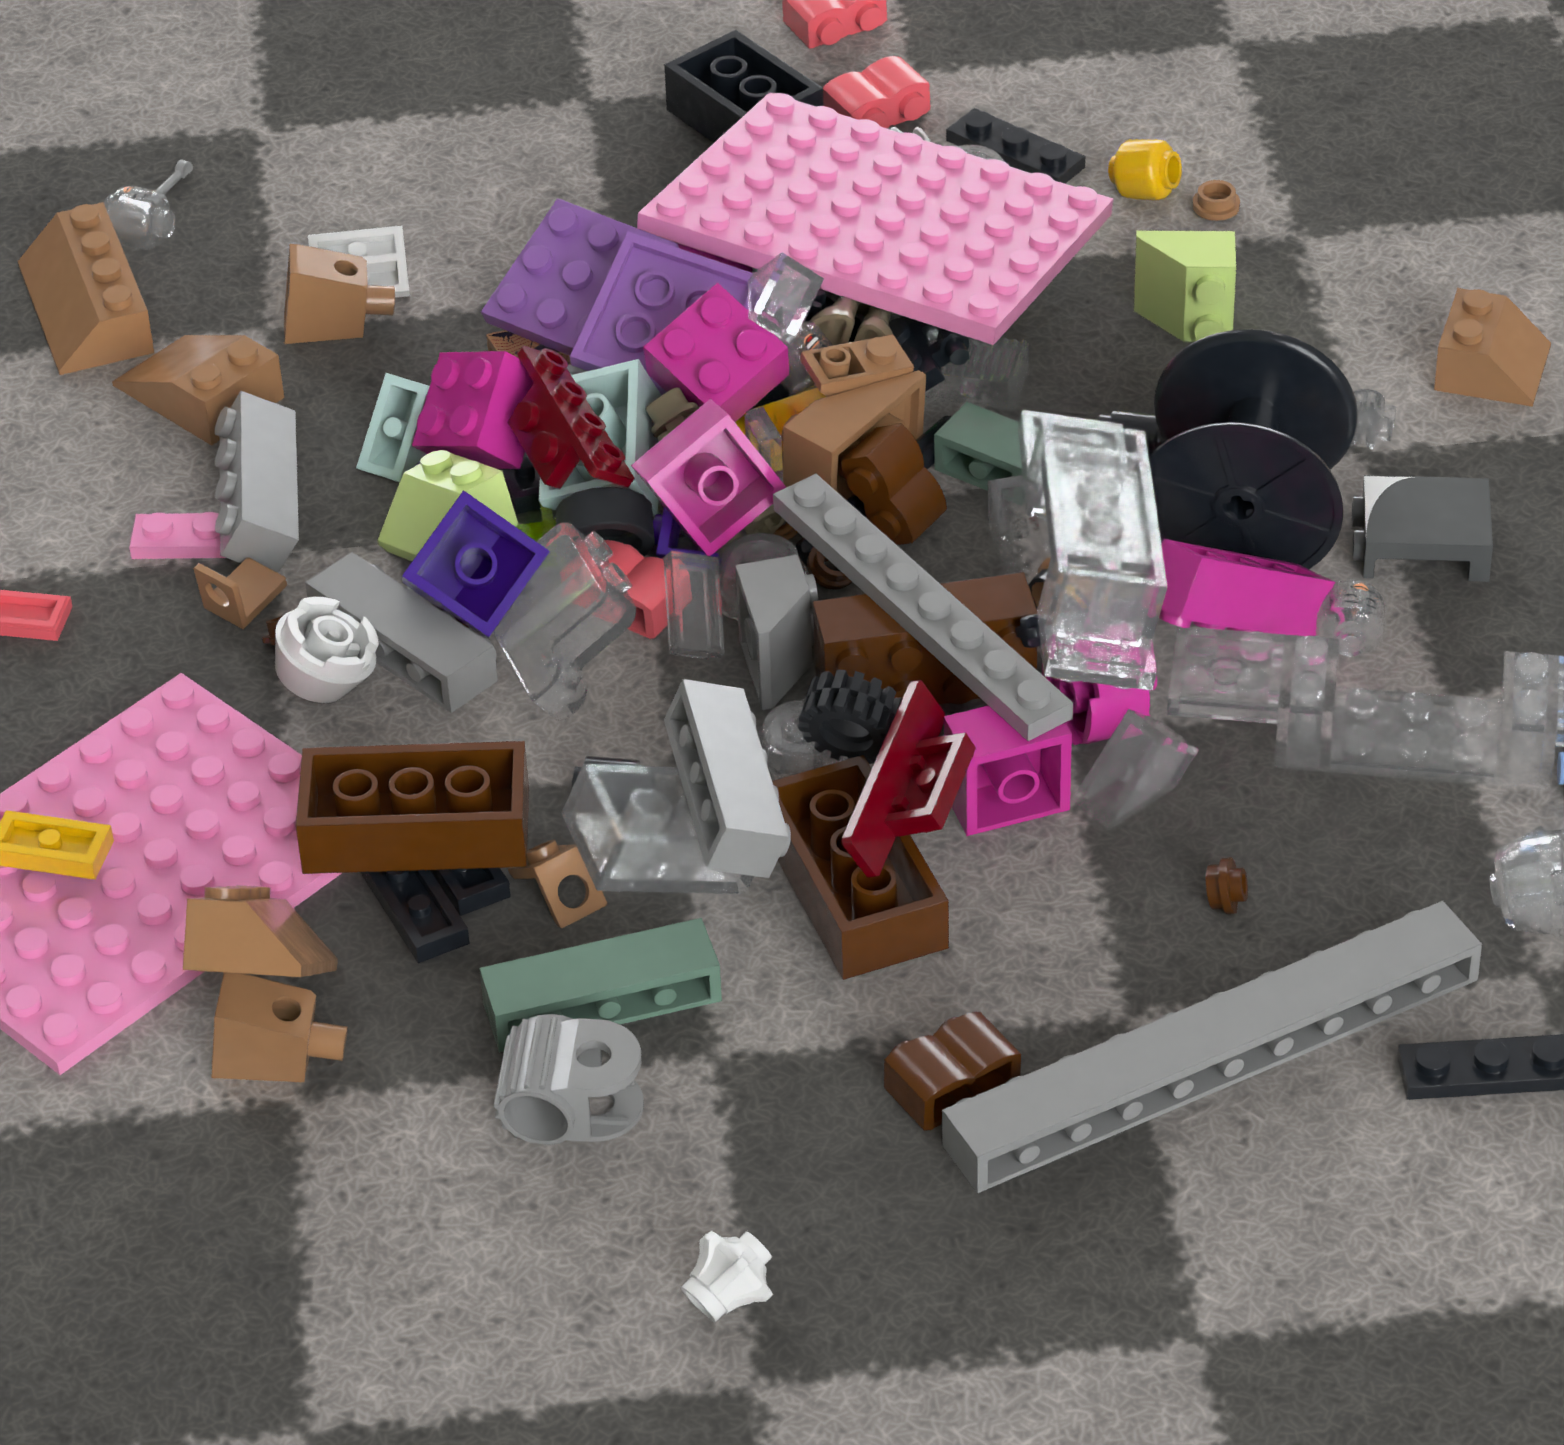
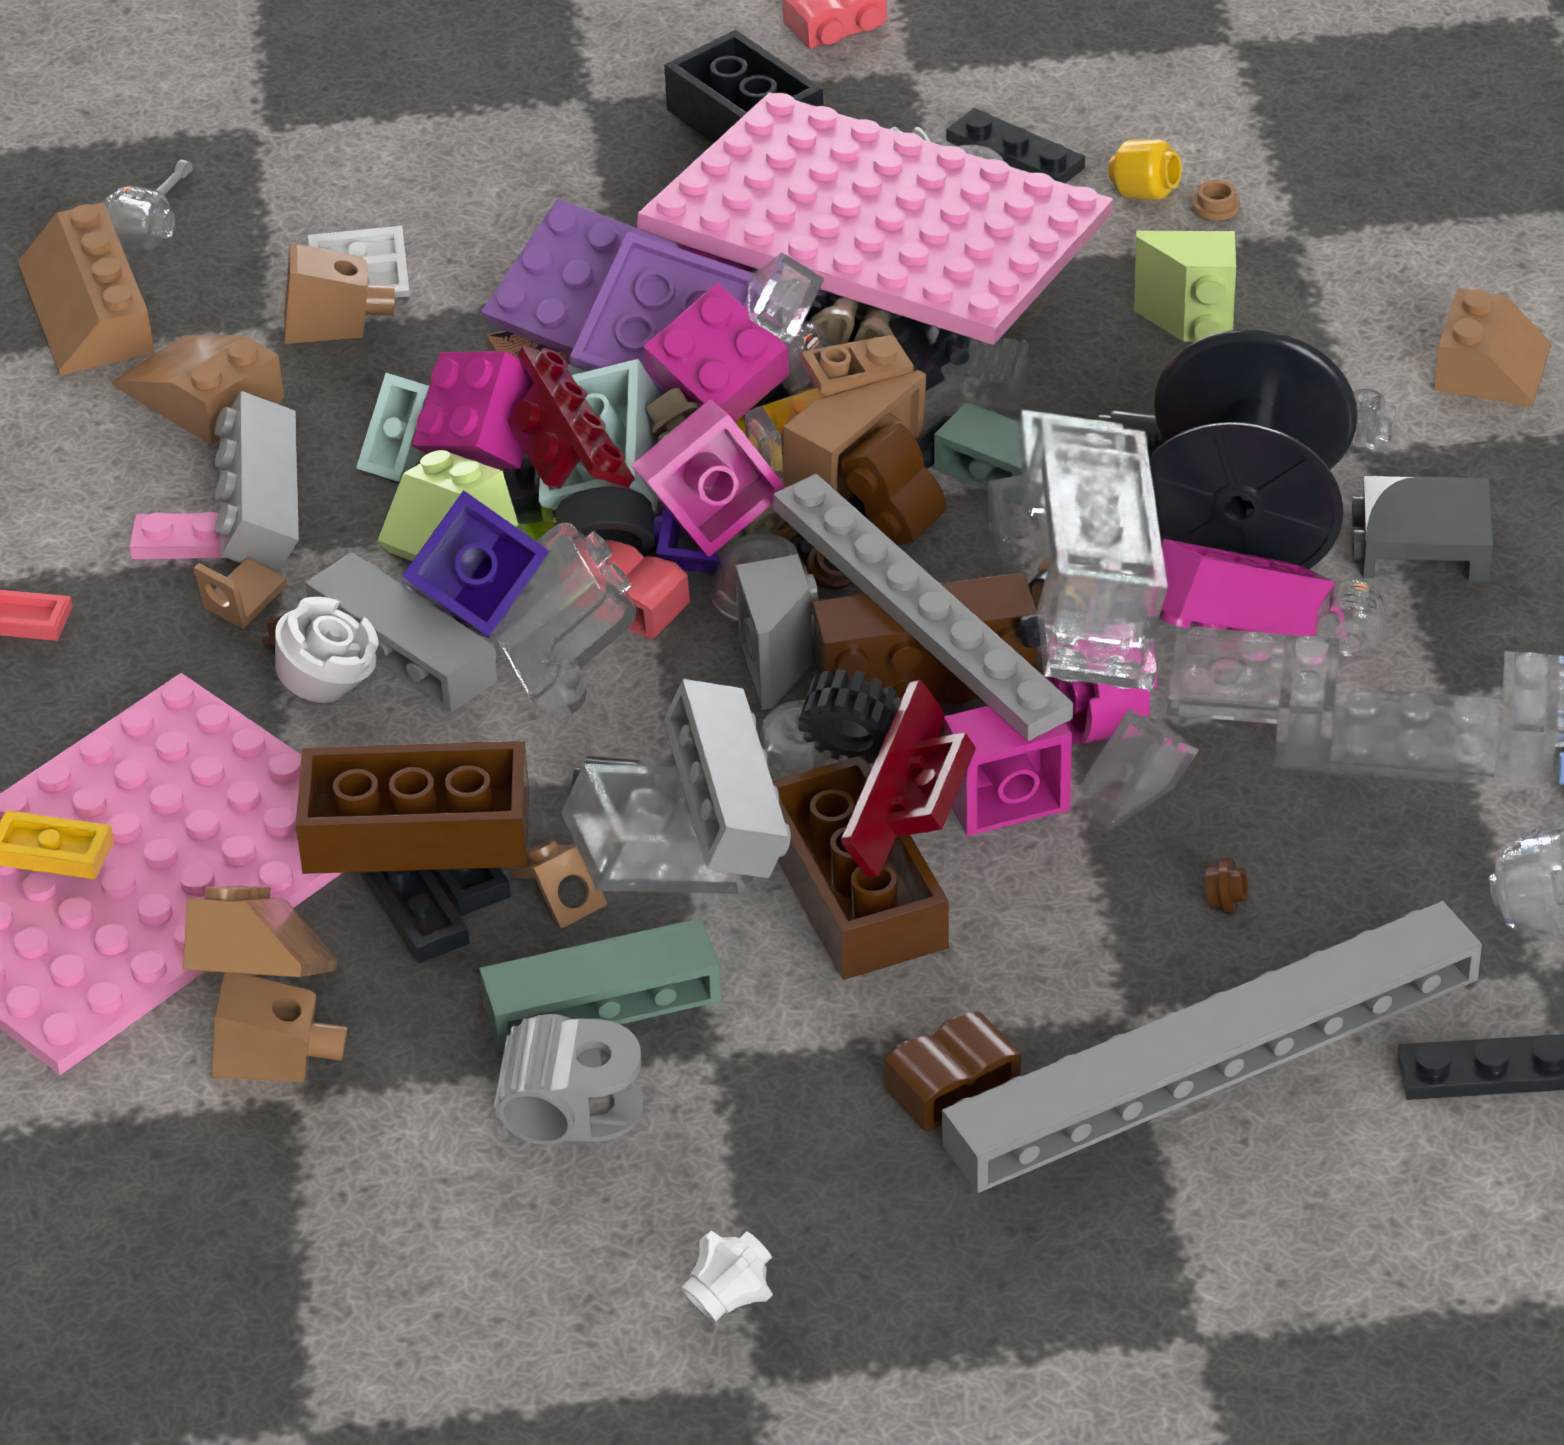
(693, 605): clear tile -> none
(883, 92): coral brick -> none

